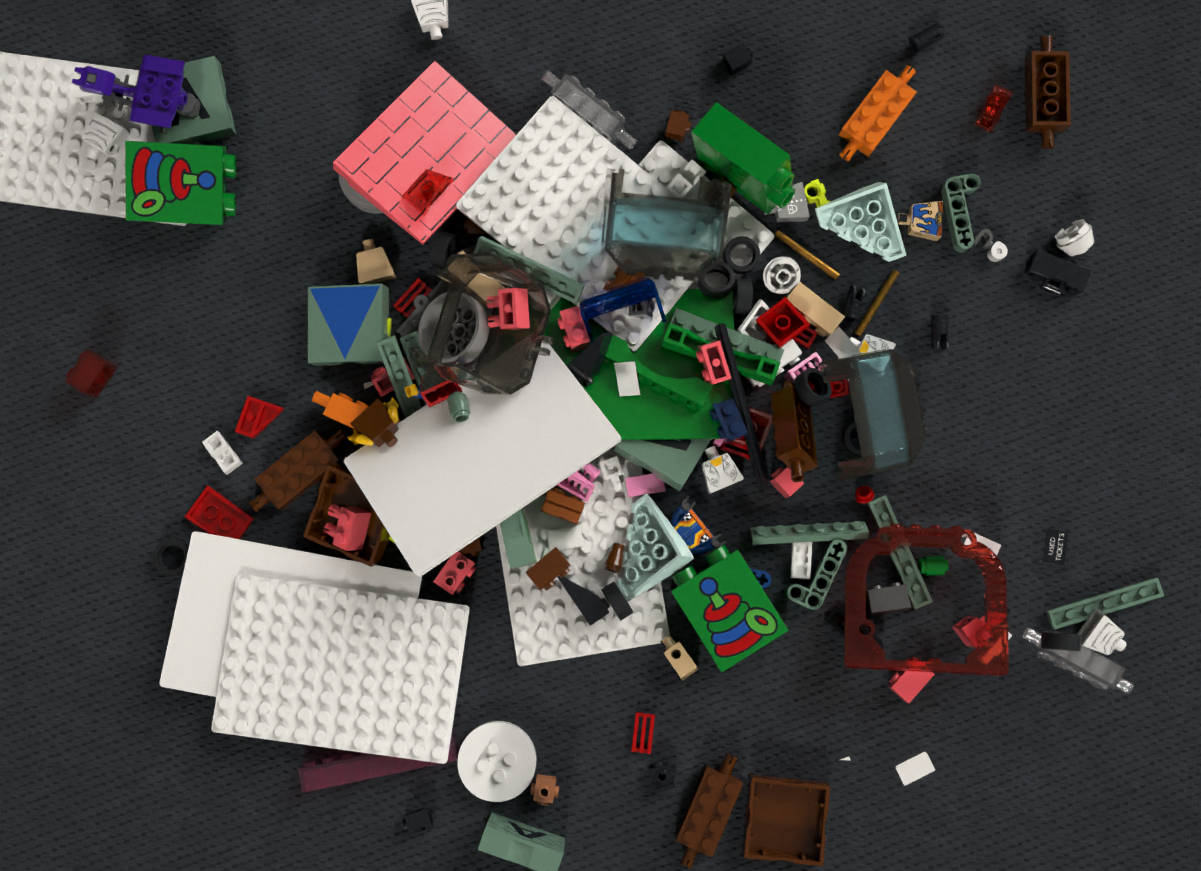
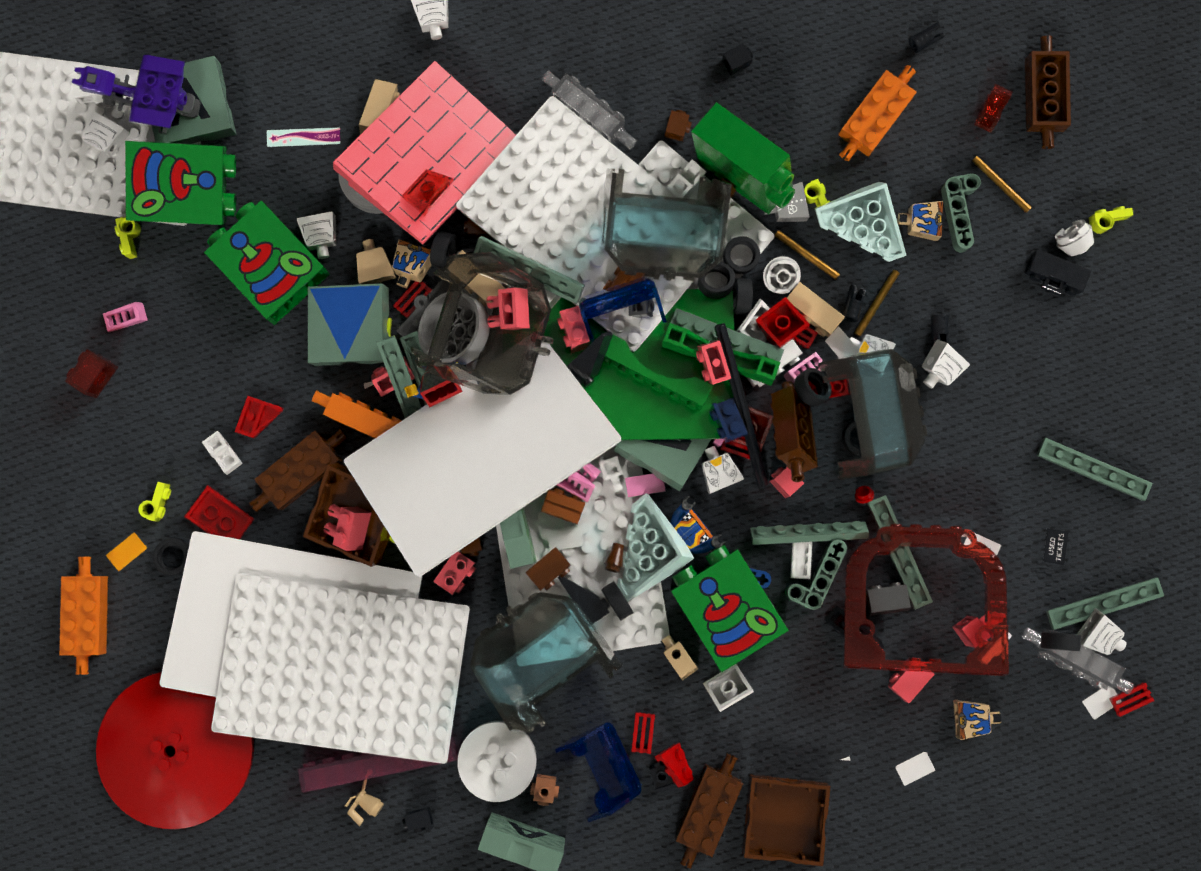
(83, 615): none -> orange brick
(126, 551): none -> light orange sticker
(127, 244): none -> neon yellow plate
(136, 313): none -> bright pink slope
(160, 495): none -> neon yellow plate
(166, 789): none -> red dish
(265, 261): none -> green brick
(301, 137): none -> sticker
(319, 232): none -> white torso
(369, 803): none -> tan piece
(376, 424): reddish brown torso -> none
(380, 98): none -> tan brick
(410, 263): none -> torso
(458, 407): sand green brick -> none
(535, 655): none -> windscreen
(610, 768): none -> clear blue windscreen
(627, 378): white sticker -> none
(676, 764): none -> red wing
(728, 687): none -> white slope
(933, 565): green brick -> none
(943, 364): none -> white torso
(973, 719): none -> torso
(996, 250): leg -> none
(1001, 184): none -> pearl gold bar
(1094, 469): none -> sand green plate
(1099, 702): none -> white sticker
(1109, 217): none -> neon yellow plate
(1146, 692): none -> red tile

